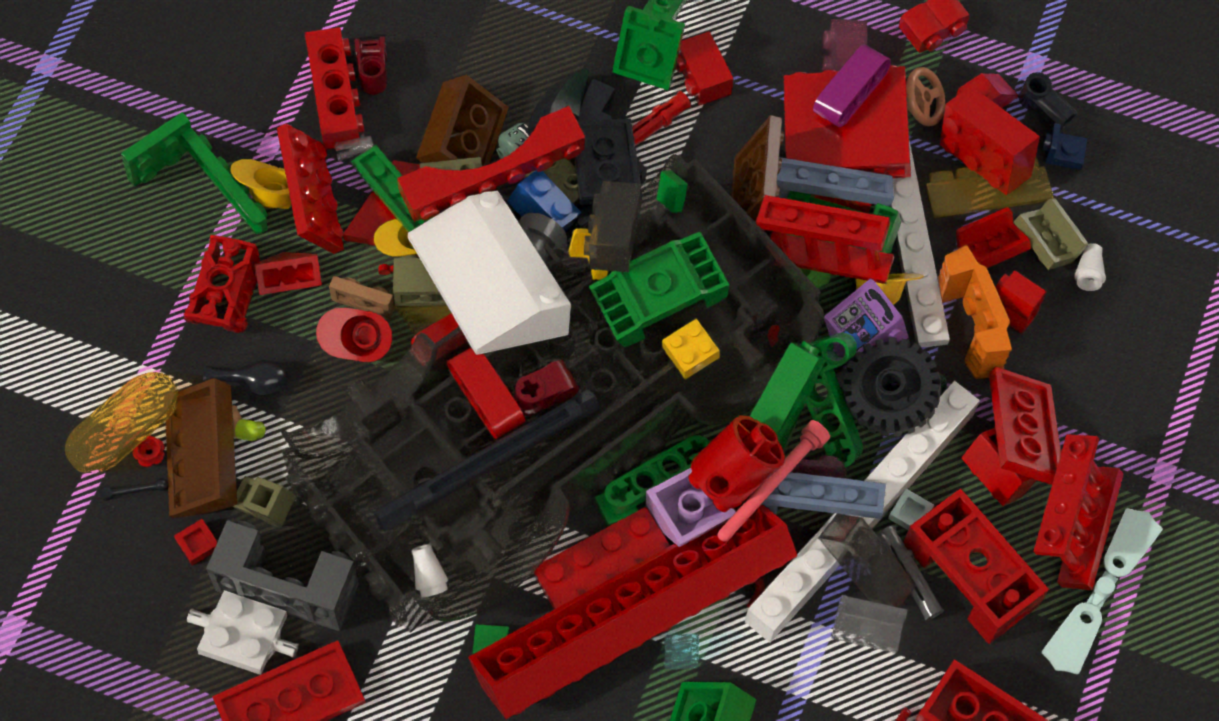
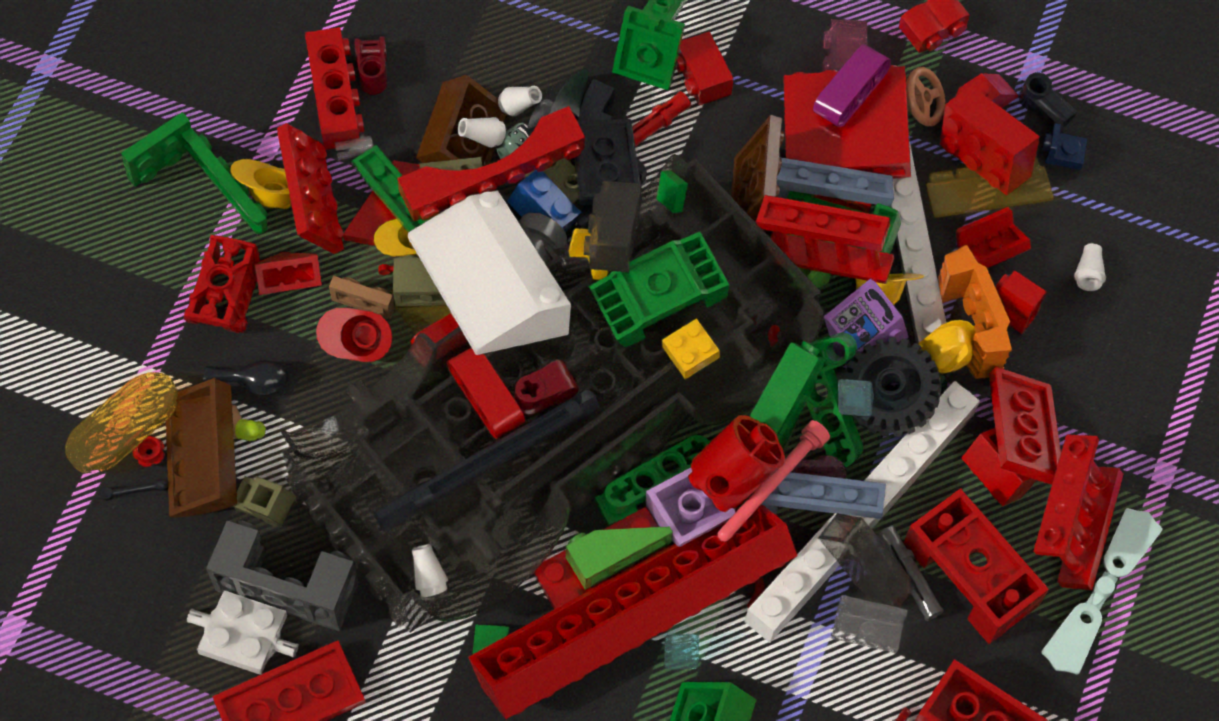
(196, 542): red tile -> none
(483, 130): none -> white cone
(518, 99): none -> white cone
(610, 551): none -> bright green slope
(855, 397): none -> clear light blue slope
(909, 509): light aqua tile -> none
(950, 345): none -> yellow piece
(1052, 234): olive bracket -> none

